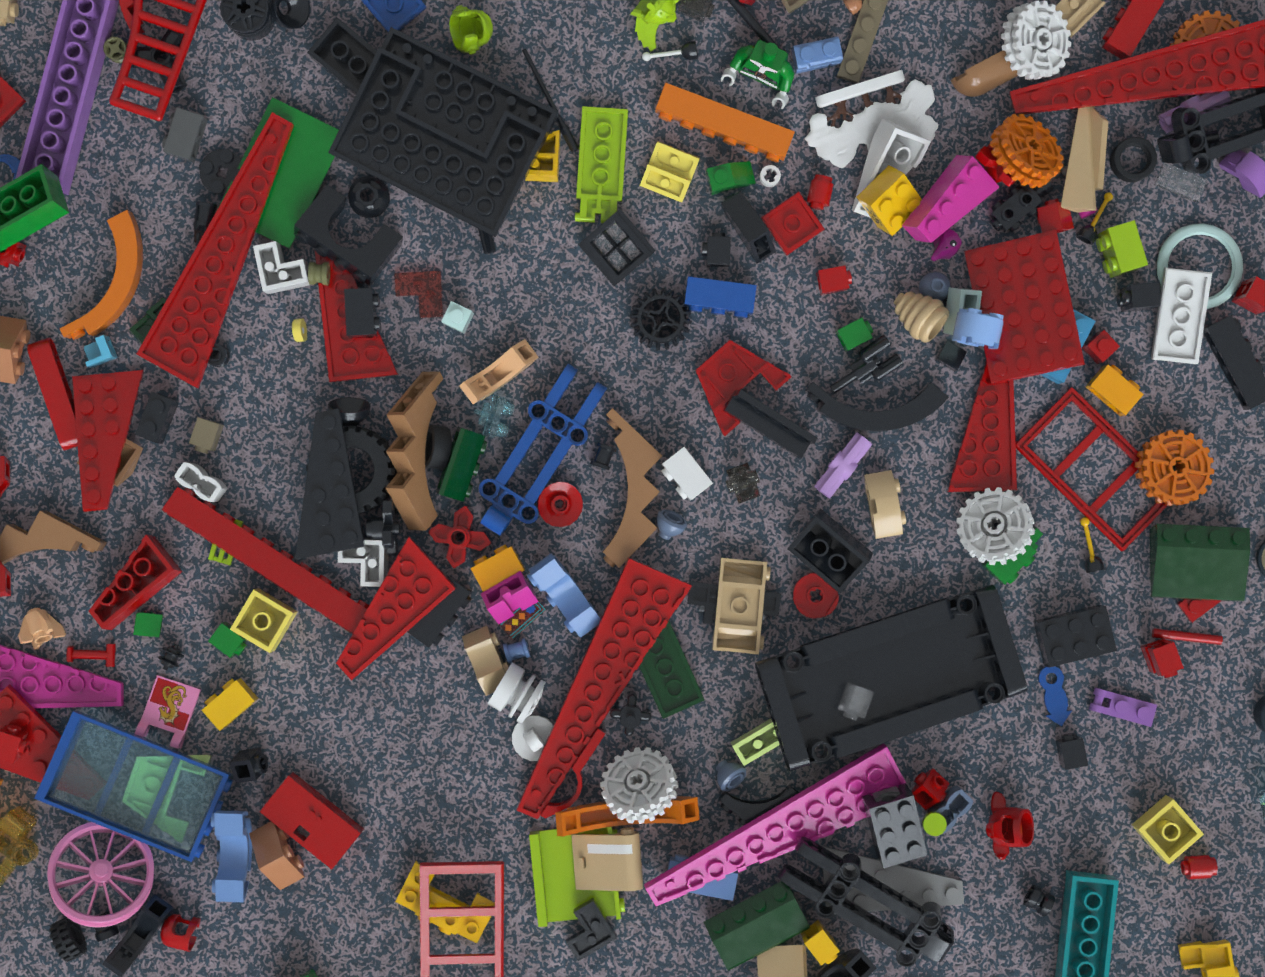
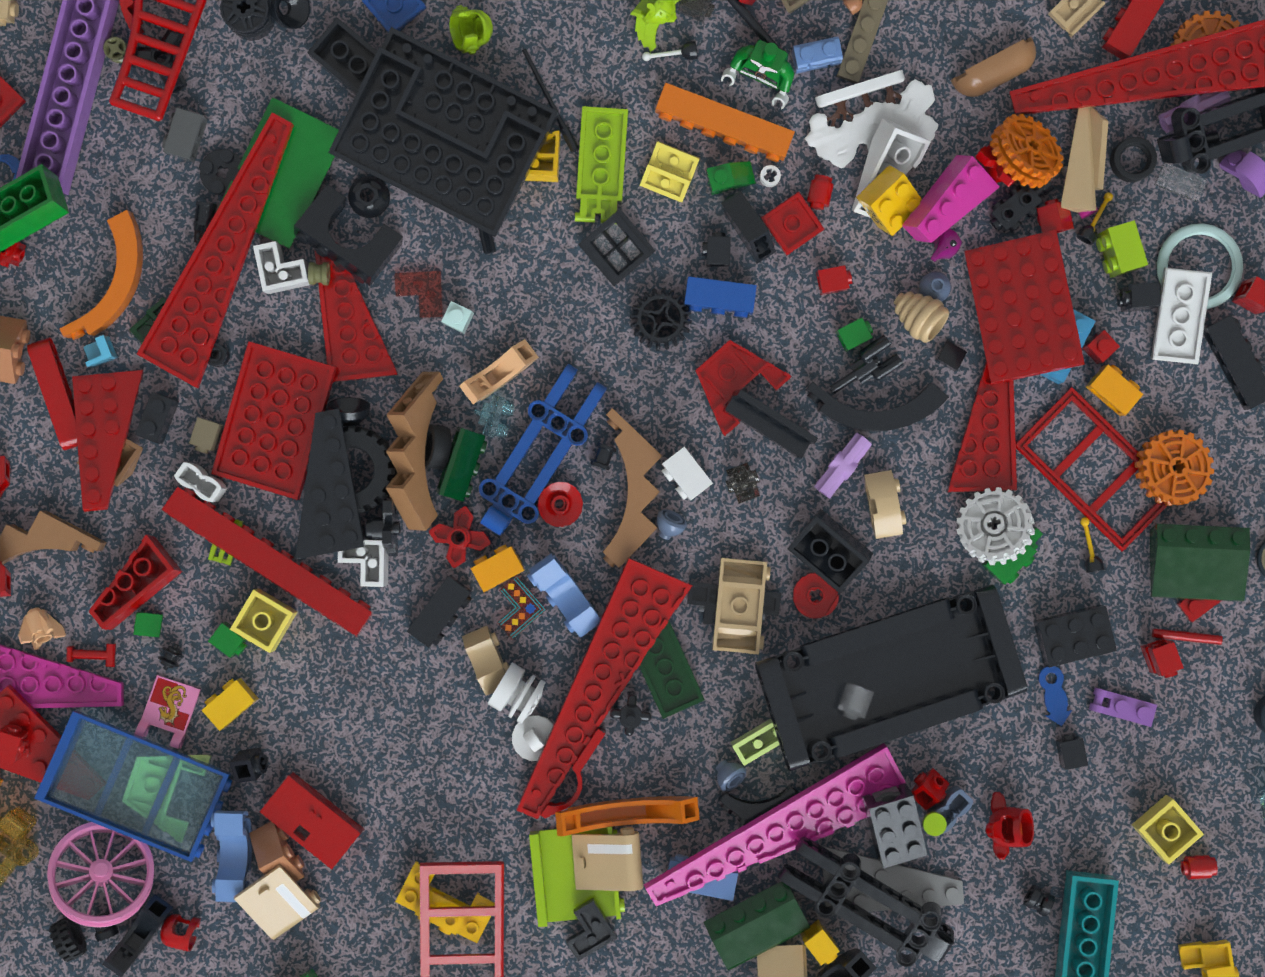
(273, 420): none -> red plate
(277, 902): none -> tan door
(299, 330): light yellow tile -> none
(361, 312): black brick -> none
(402, 600): red wing -> none
(508, 596): dark pink brick -> none
(516, 650): medium blue bush -> none
(639, 785): white piece -> none
(960, 299): light aqua brick -> none
(977, 328): light blue brick -> none
(1036, 40): white piece -> none

